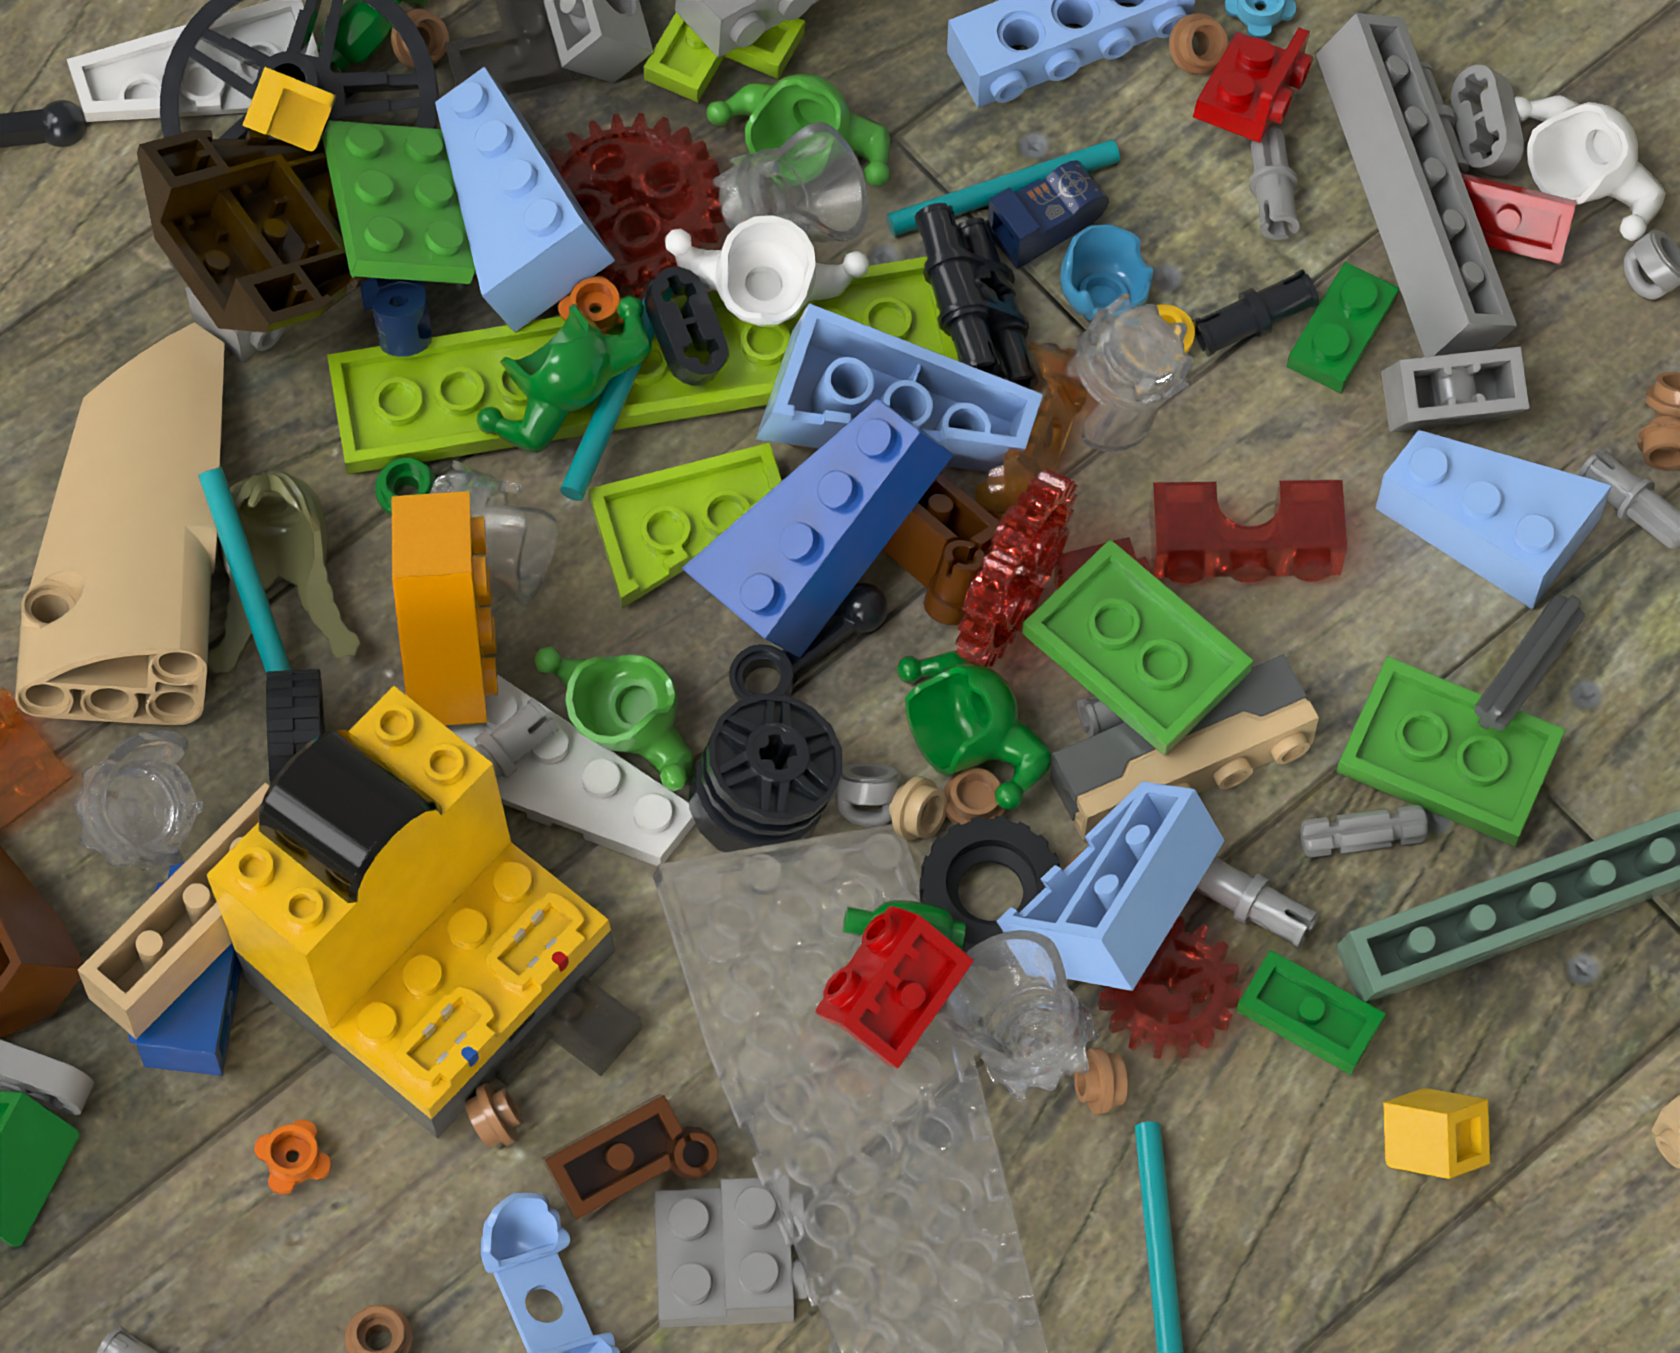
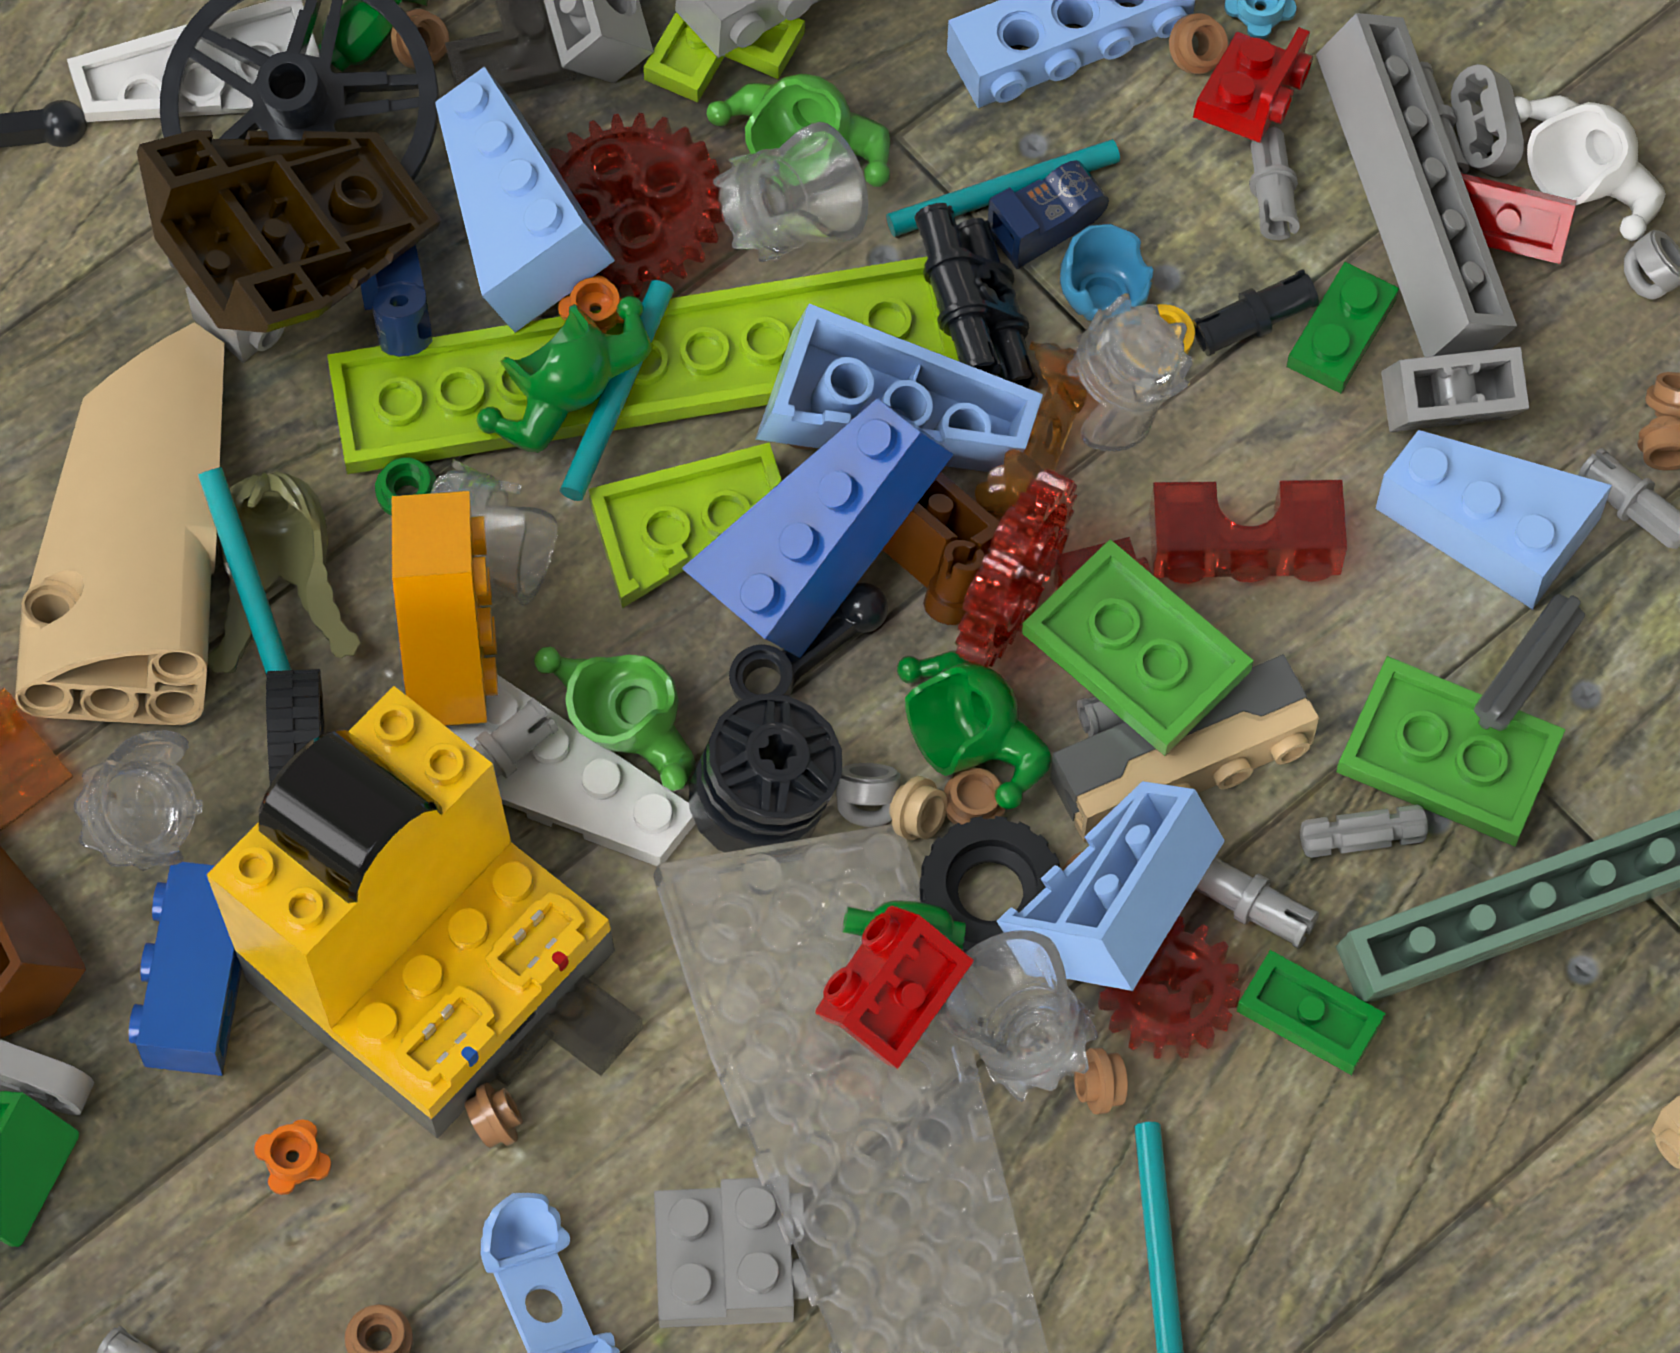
(168, 936): tan brick -> none
(289, 109): yellow panel -> none
(397, 203): bright green plate -> none
(628, 1154): reddish brown hinge -> none
(674, 329): black beam -> none
(766, 269): white piece -> none
(1436, 1133): yellow panel -> none

